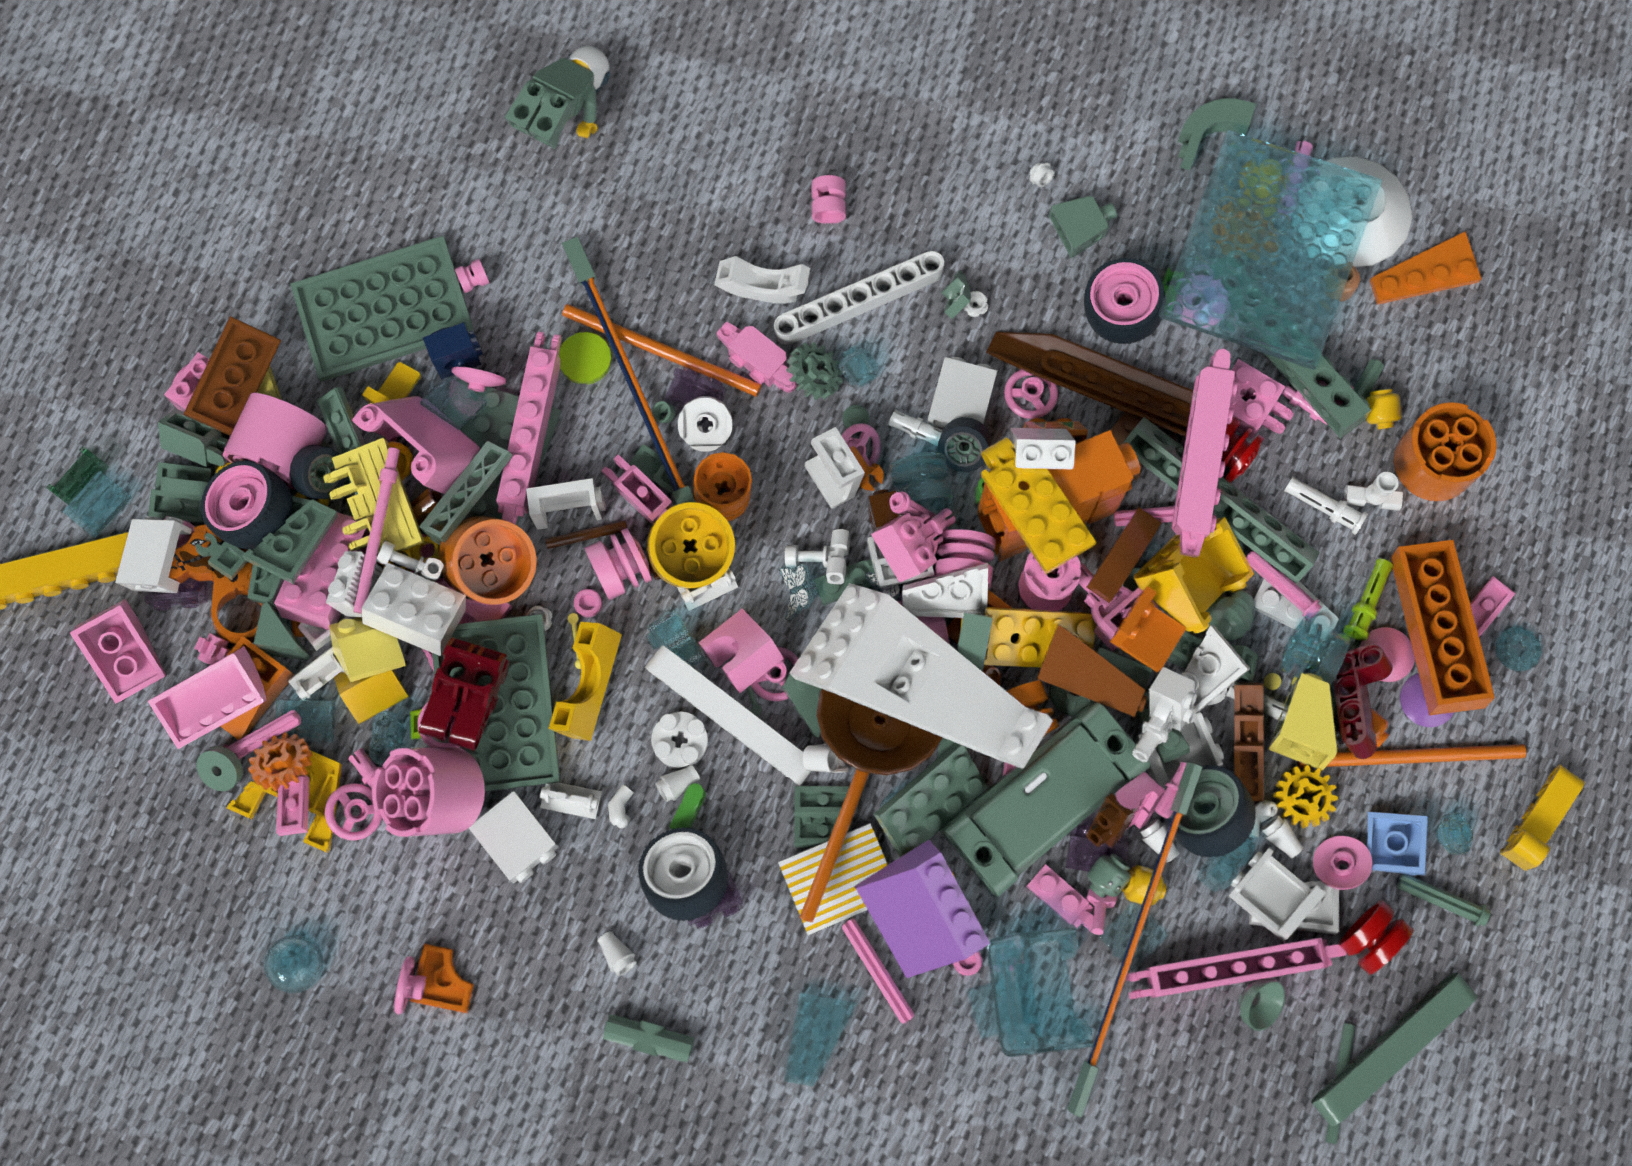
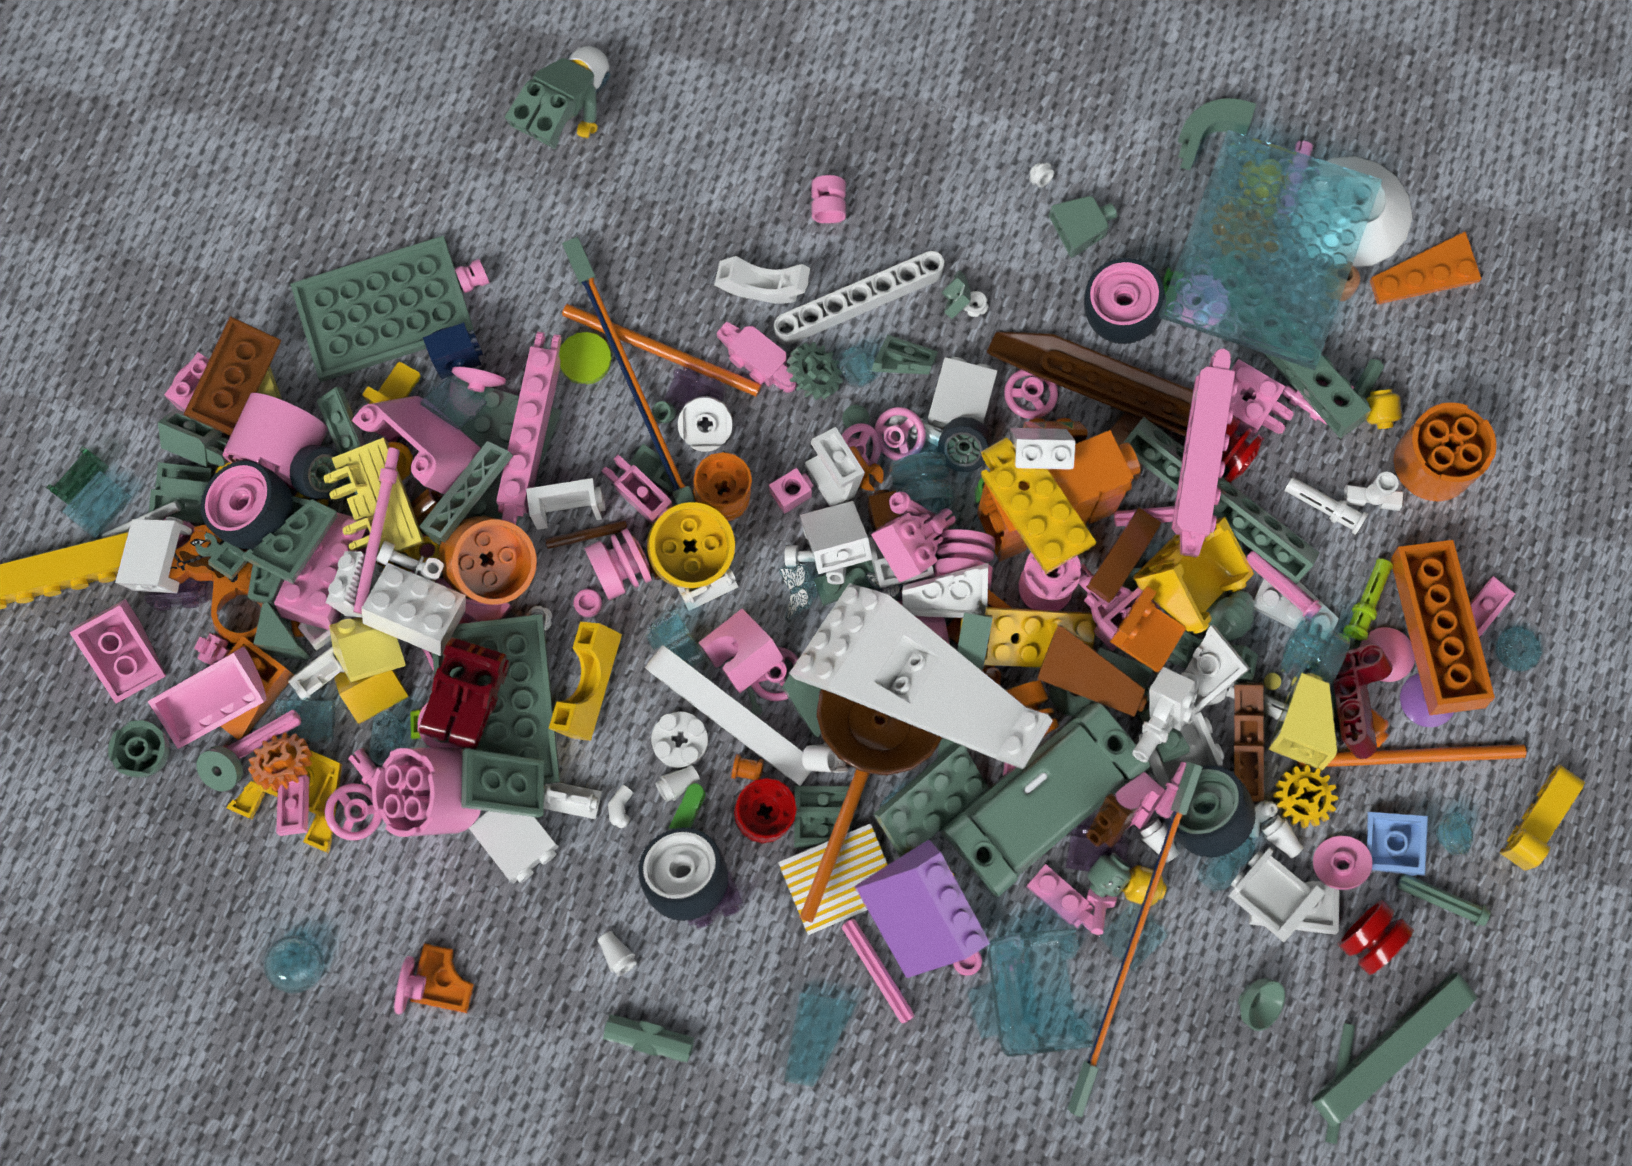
(139, 749): none -> sand green cylinder
(160, 513): none -> white bar
(502, 783): none -> sand green tile
(573, 620): light yellow hinge -> none
(747, 768): none -> orange bush
(771, 795): none -> red wheel
(788, 501): none -> bright pink brick
(836, 537): none -> white panel
(890, 436): none -> bright pink piece
(904, 357): none -> sand green wing
(1235, 968): bright pink hinge -> none

